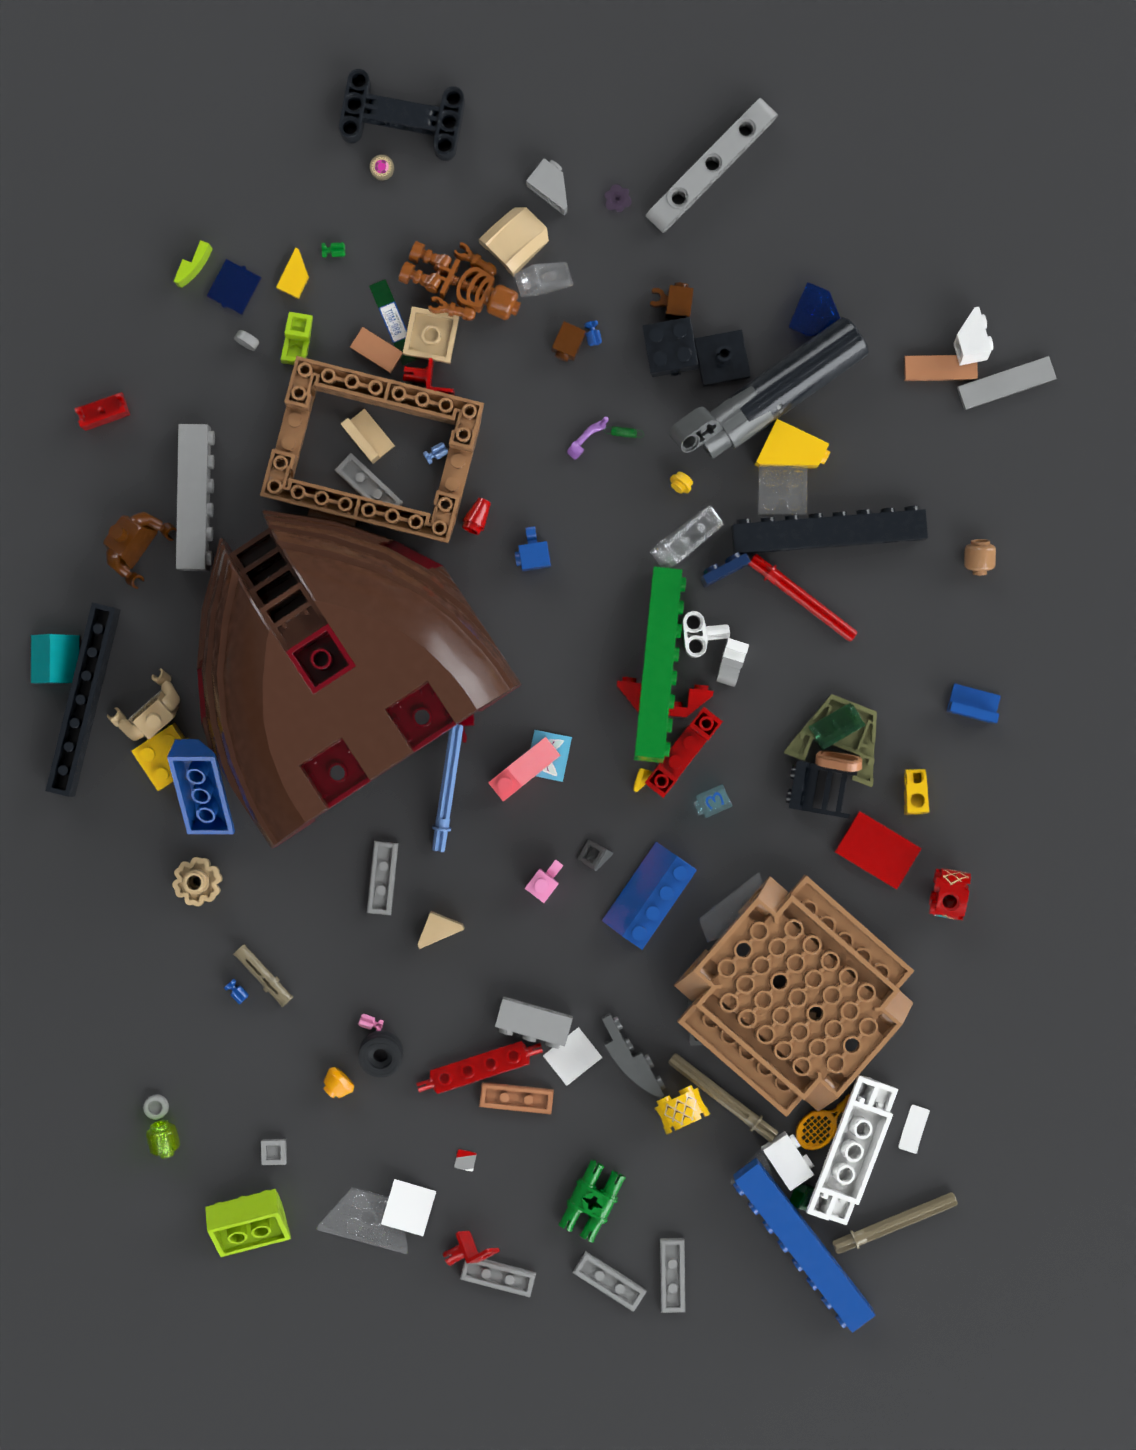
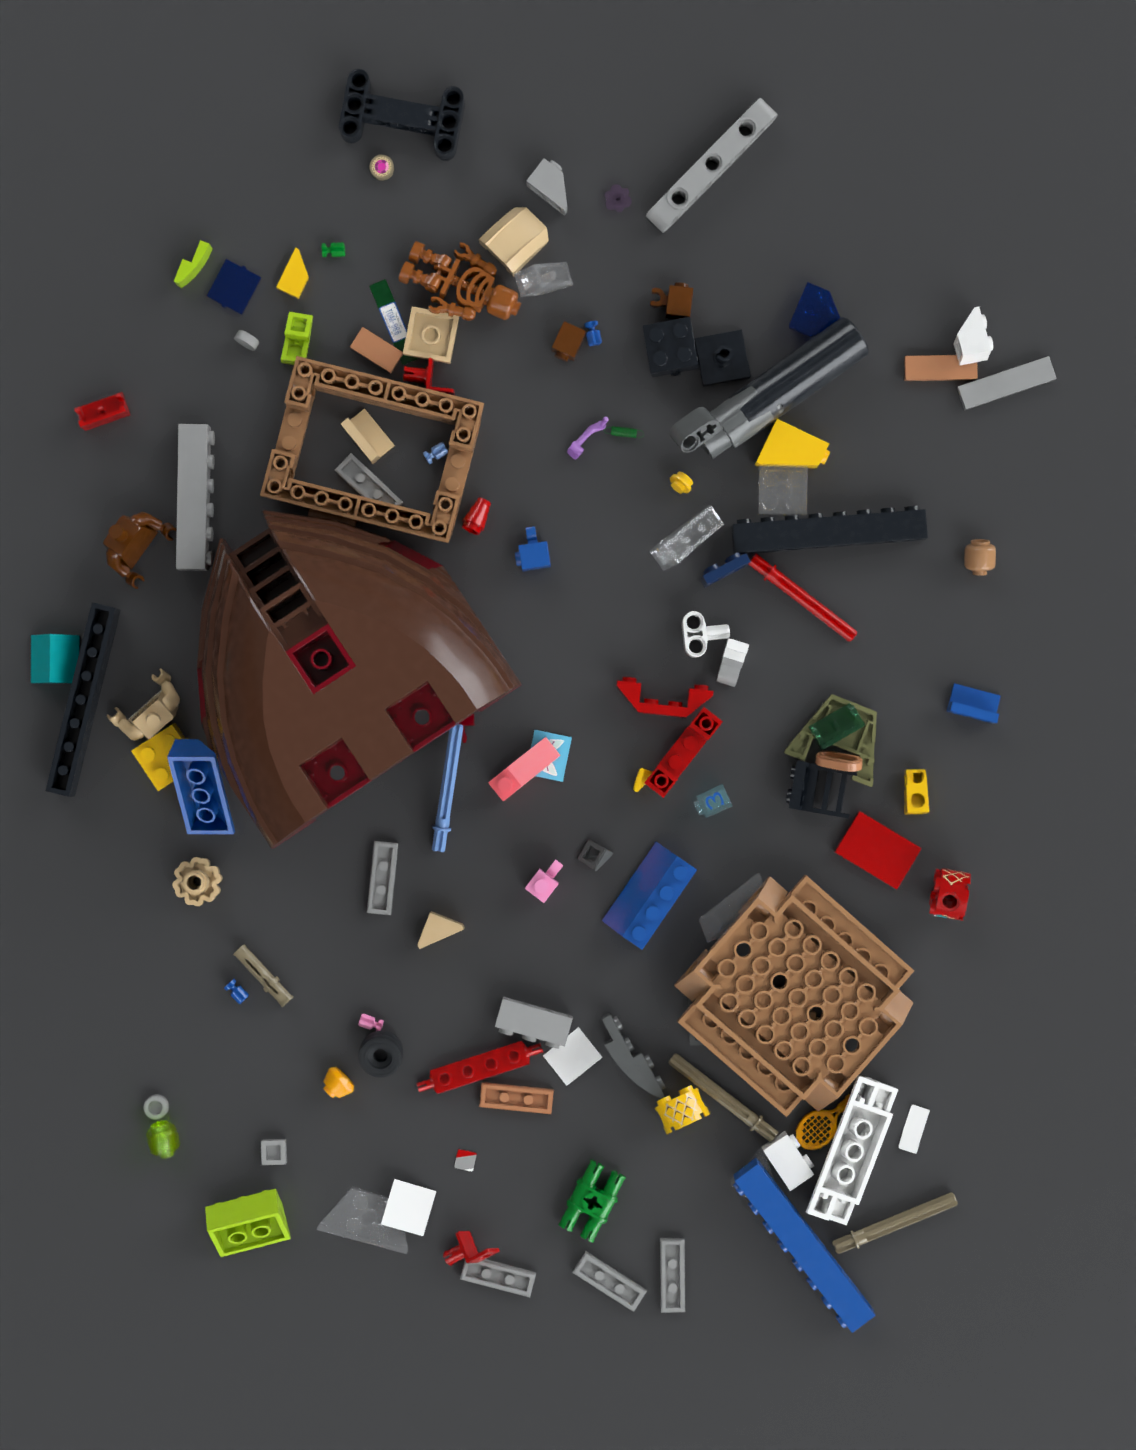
(658, 665): green brick -> none
(801, 1196): dark green slope -> none

